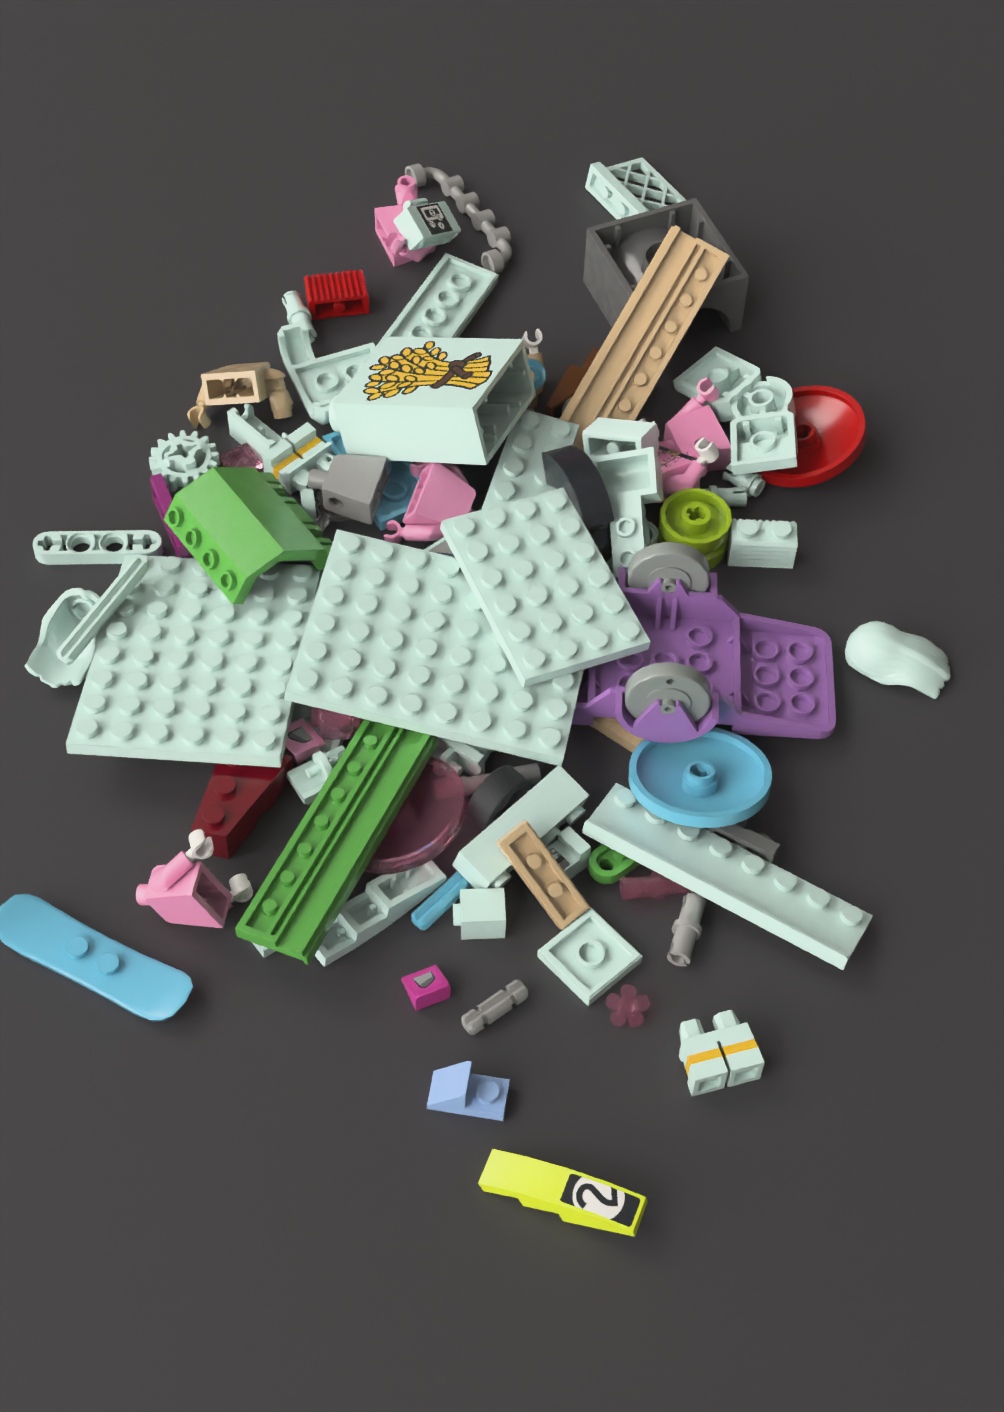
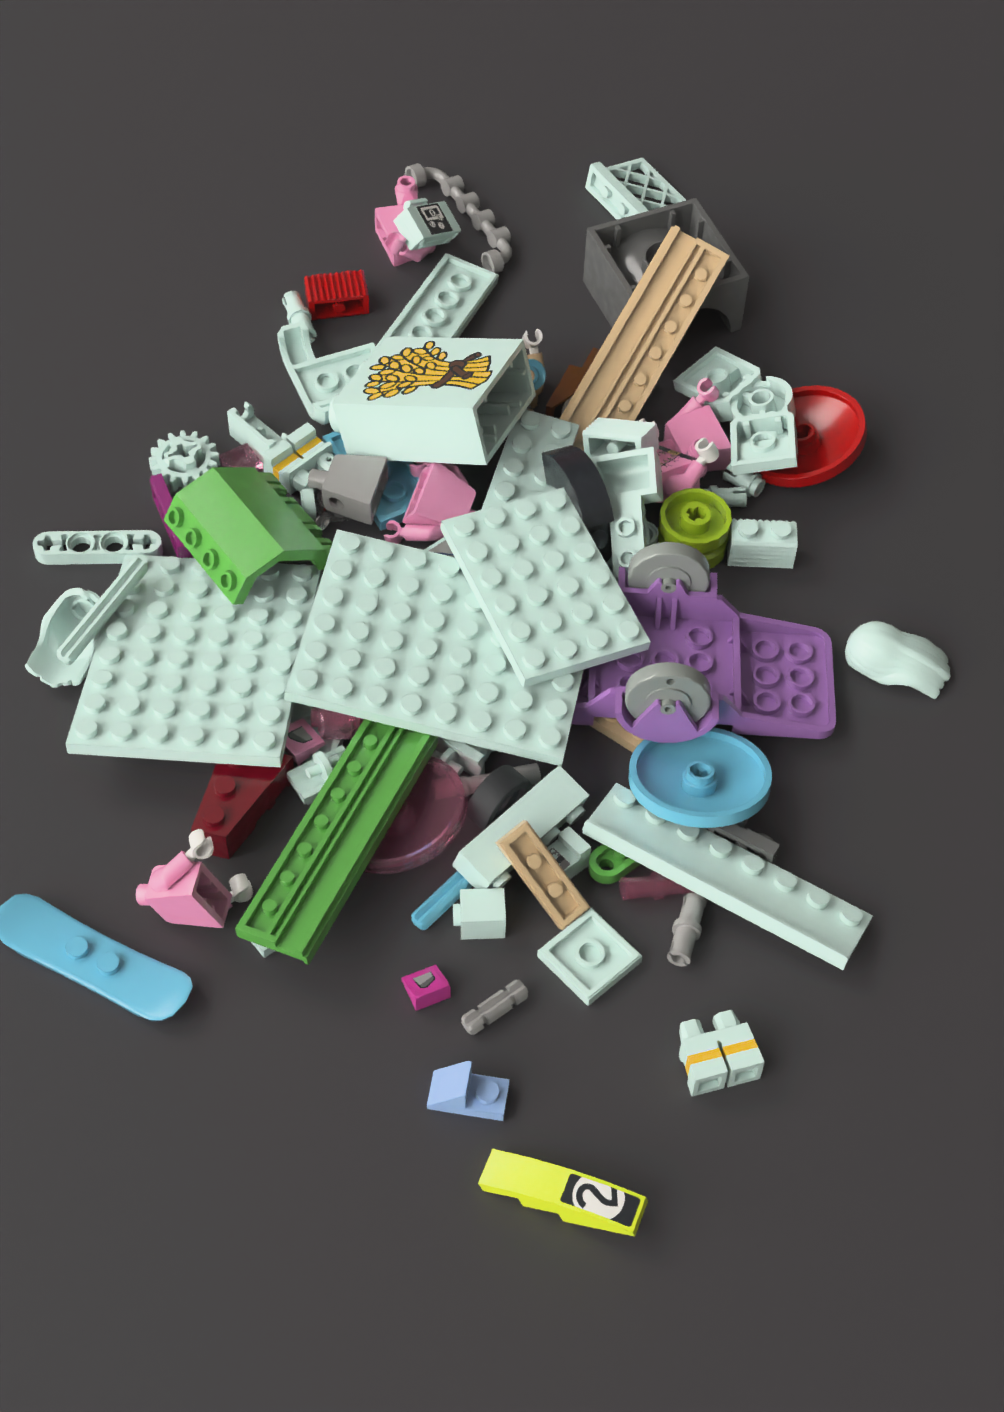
(241, 385): tan torso -> none
(377, 908): light aqua slope -> none
(627, 1006): clear pink plant -> none

